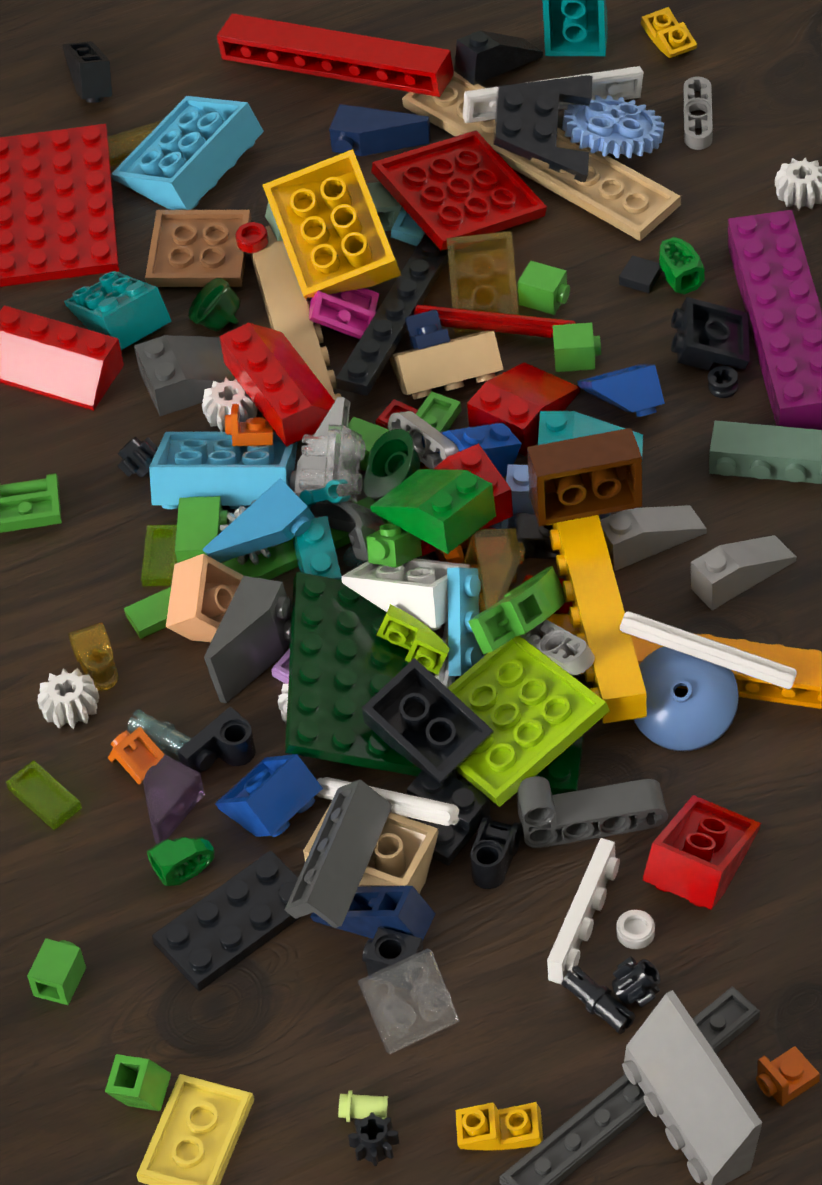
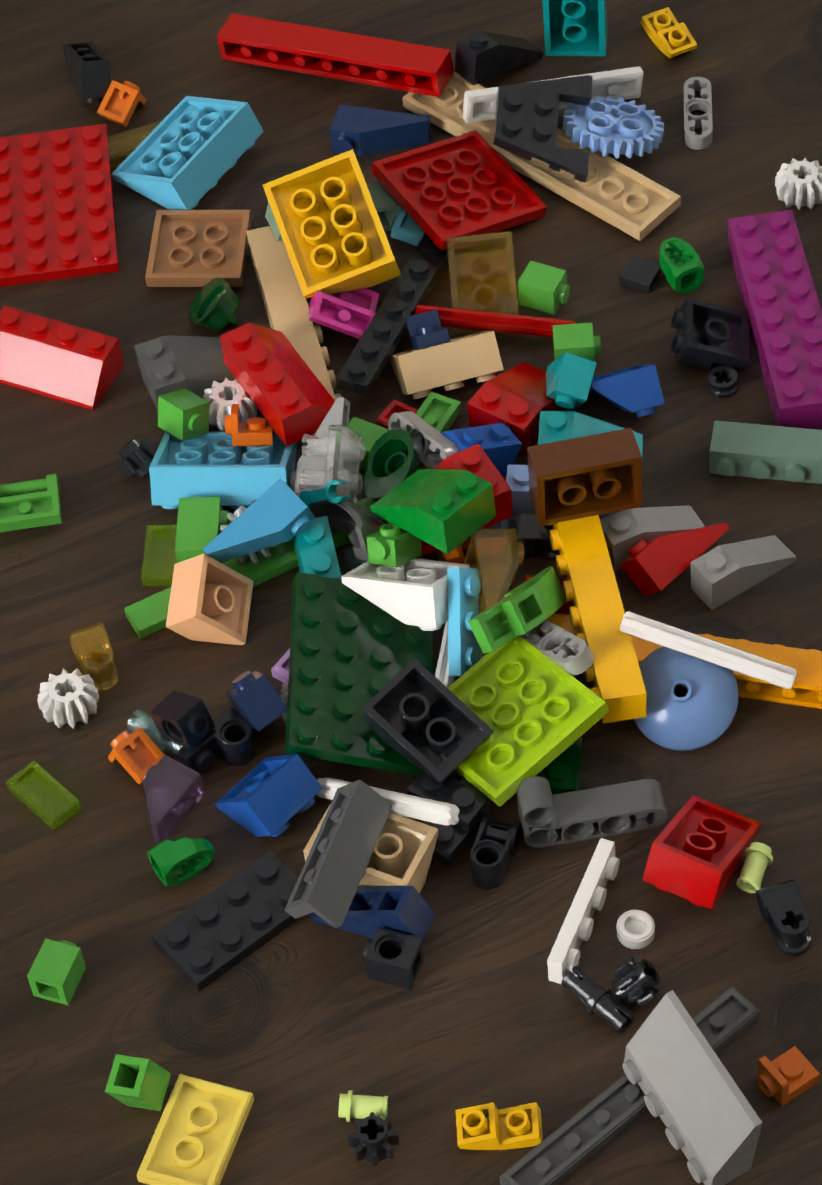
(120, 102): none -> orange bracket
(120, 307): teal slope -> none
(182, 719): none -> black brick
(183, 414): none -> bright green brick
(249, 636): dark grey slope -> none
(252, 237): red tile -> none
(256, 699): none -> dark blue slope
(408, 1001): clear plate -> none
(412, 634): lime slope -> none
(569, 380): none -> teal slope
(660, 560): none -> red slope
(757, 859): none -> yellowish green pin
(786, 916): none -> black piece

